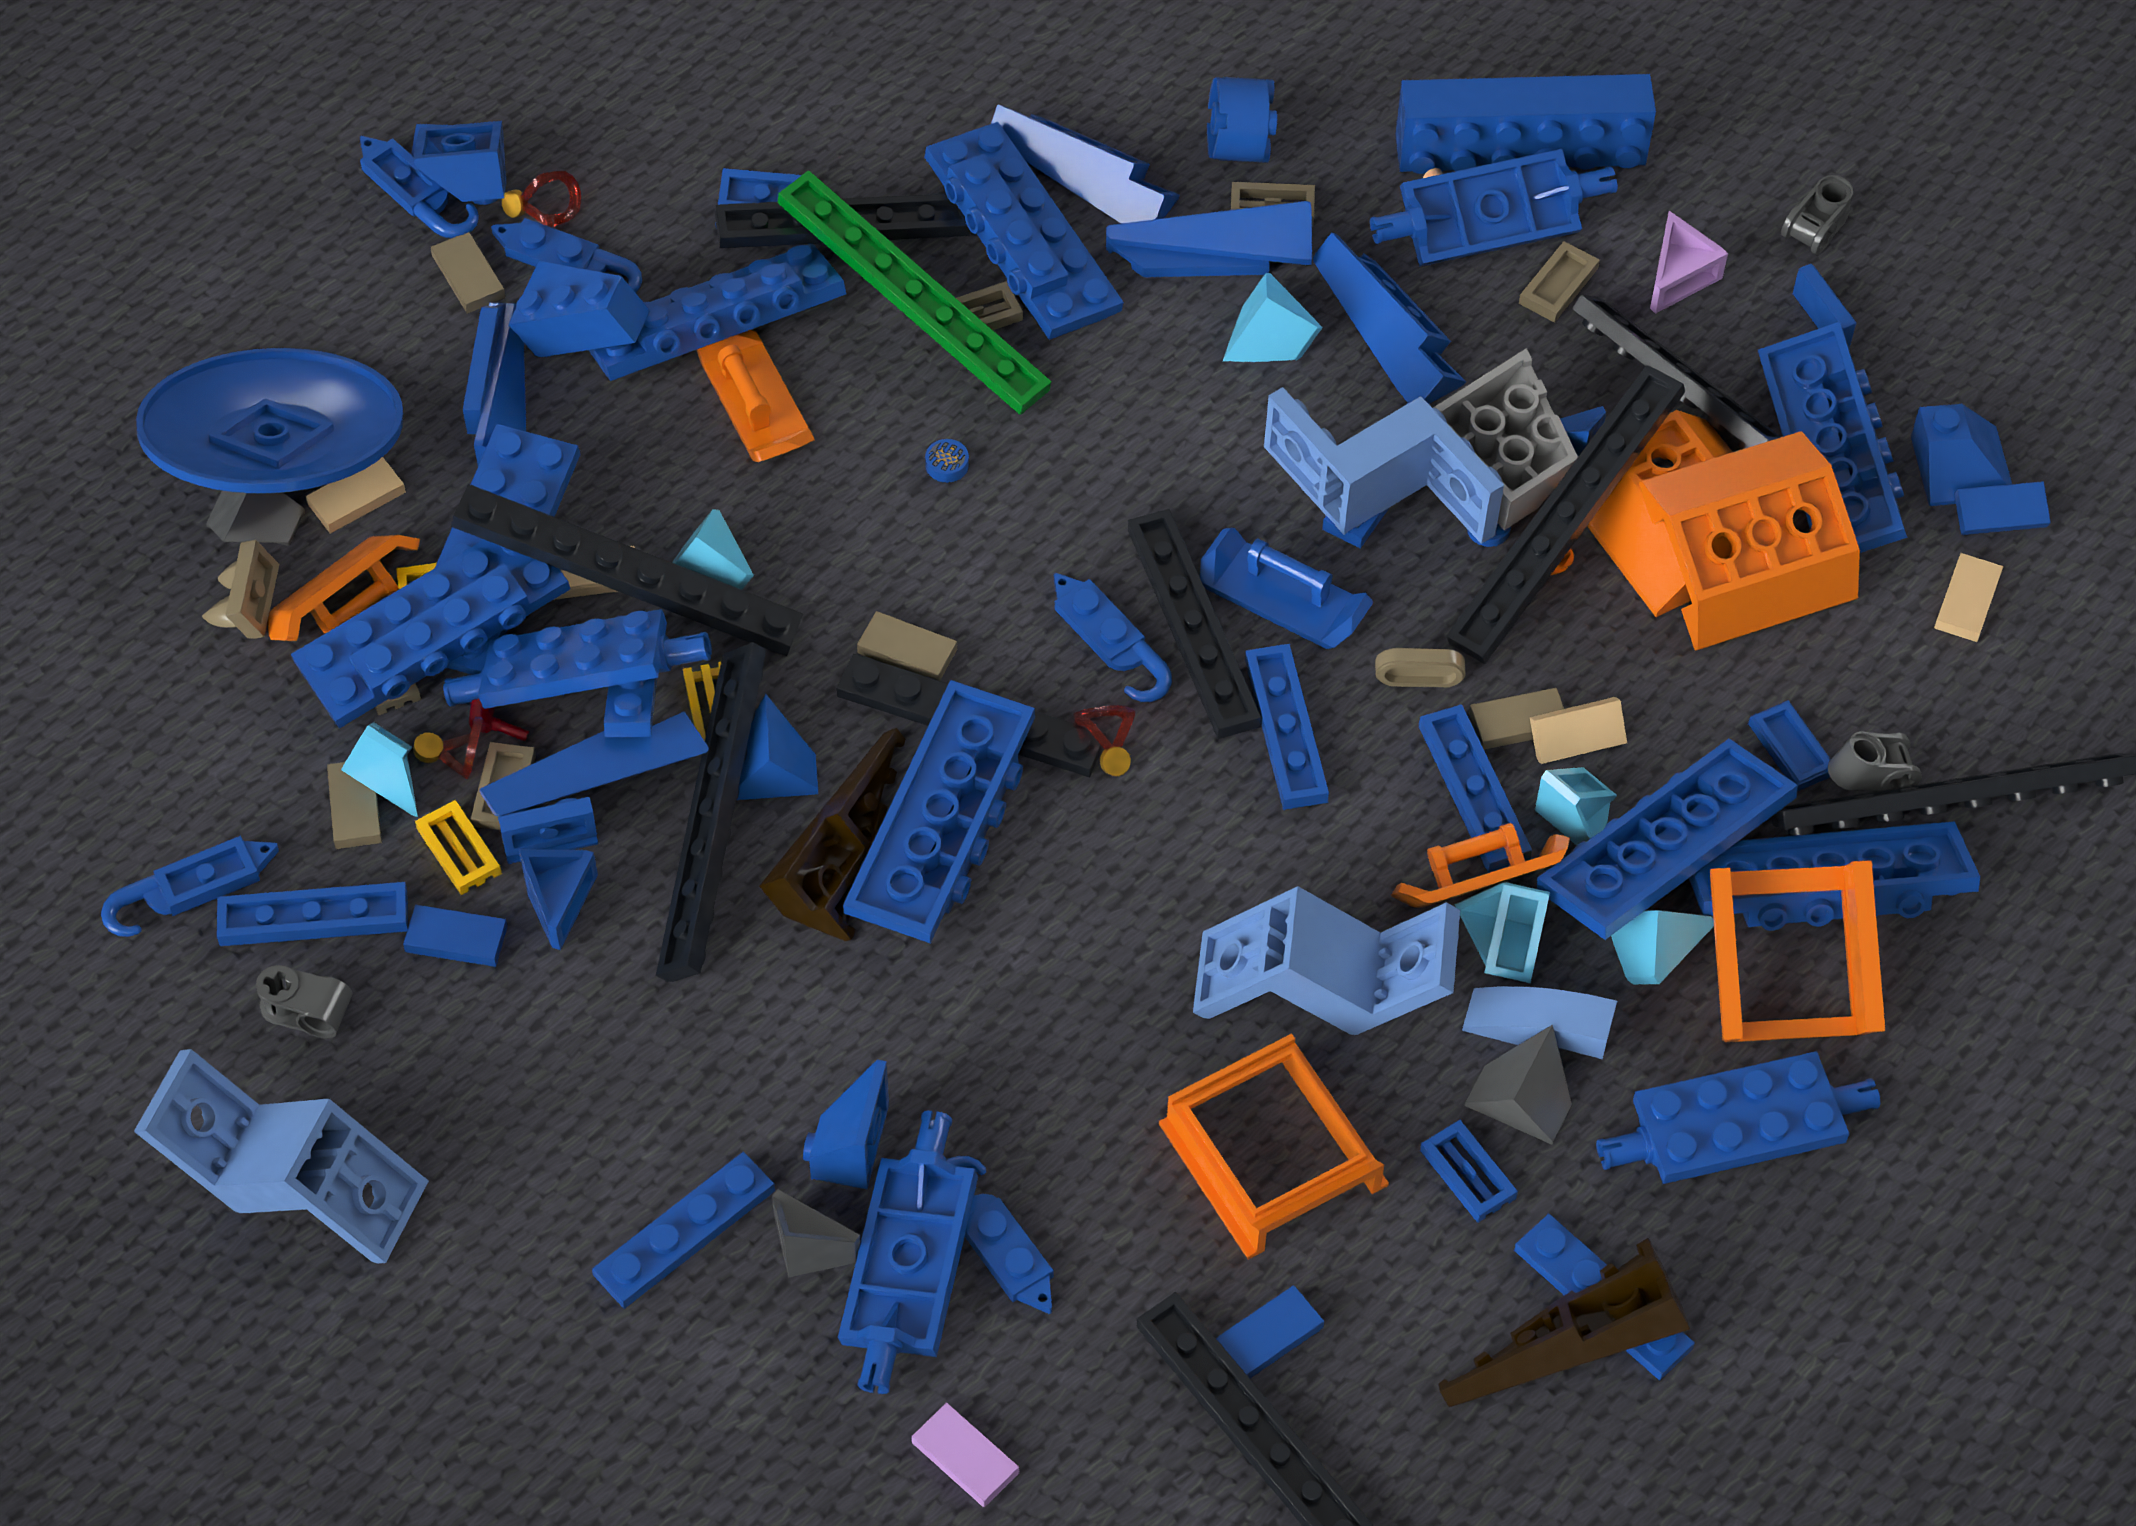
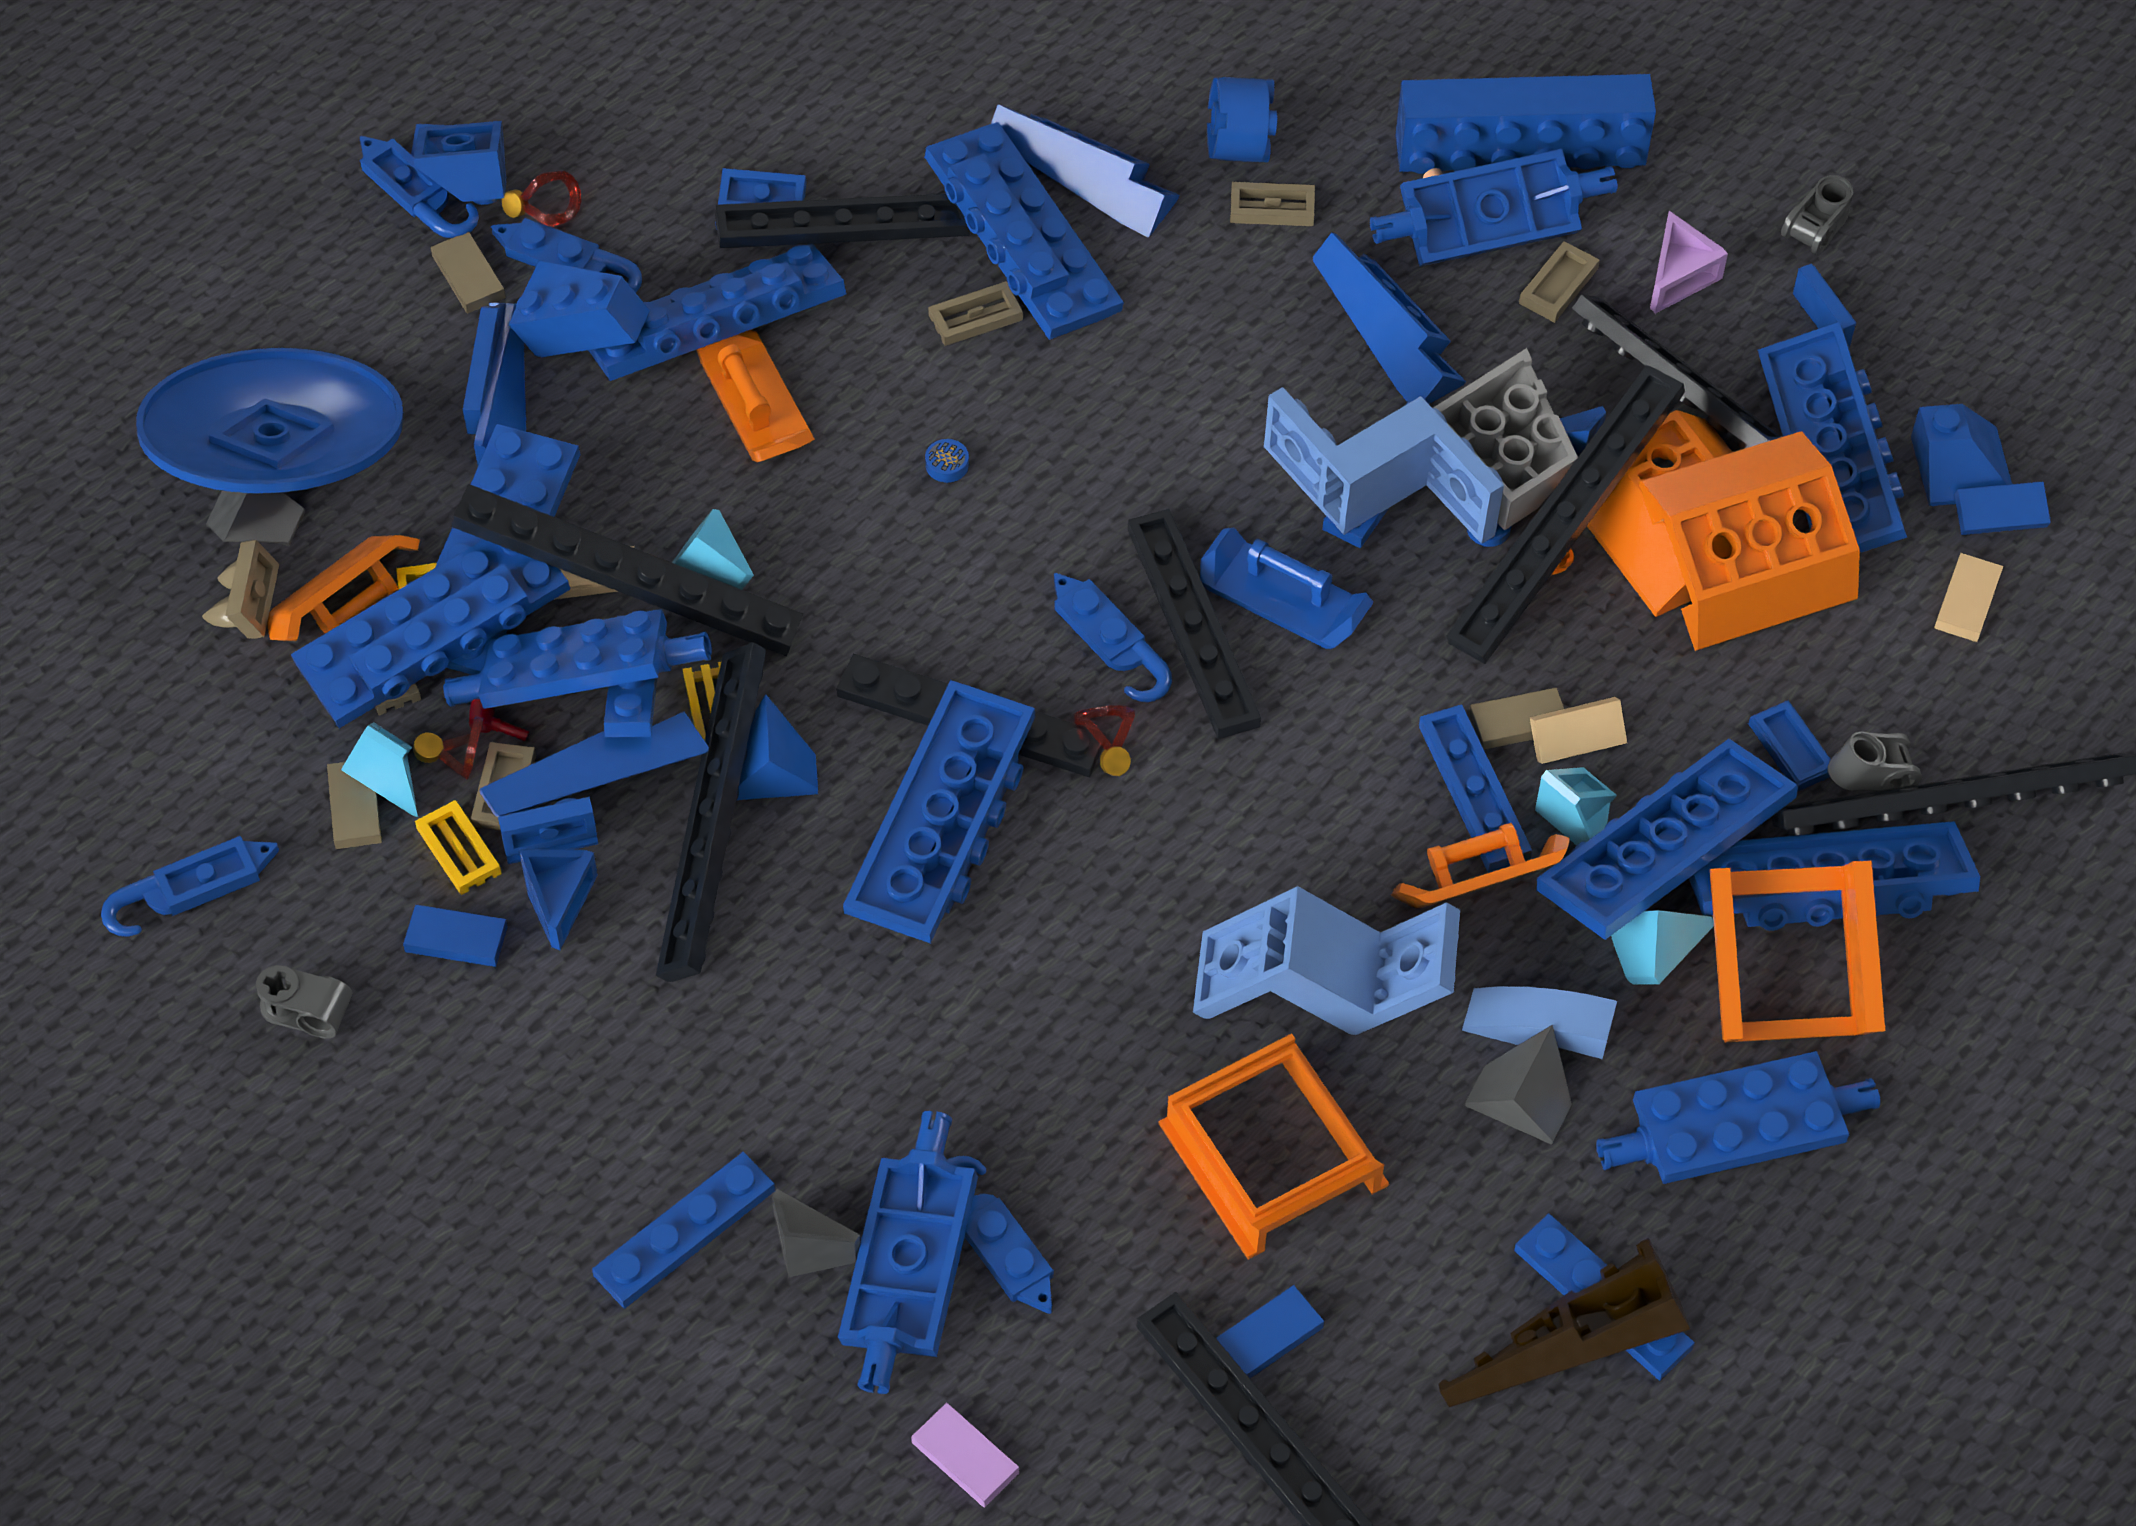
(282, 1156): medium blue bracket -> none
(312, 914): blue plate -> none
(355, 495): tan tile -> none
(826, 858): dark brown wedge -> none
(850, 1131): blue slope -> none
(906, 646): dark tan tile -> none
(914, 292): green plate -> none
(1216, 241): blue wedge -> none
(1271, 326): medium azure slope -> none
(1286, 726): blue plate -> none
(1420, 667): dark tan tile -> none
(1491, 1202): blue tile -> none
(1506, 928): medium azure slope -> none

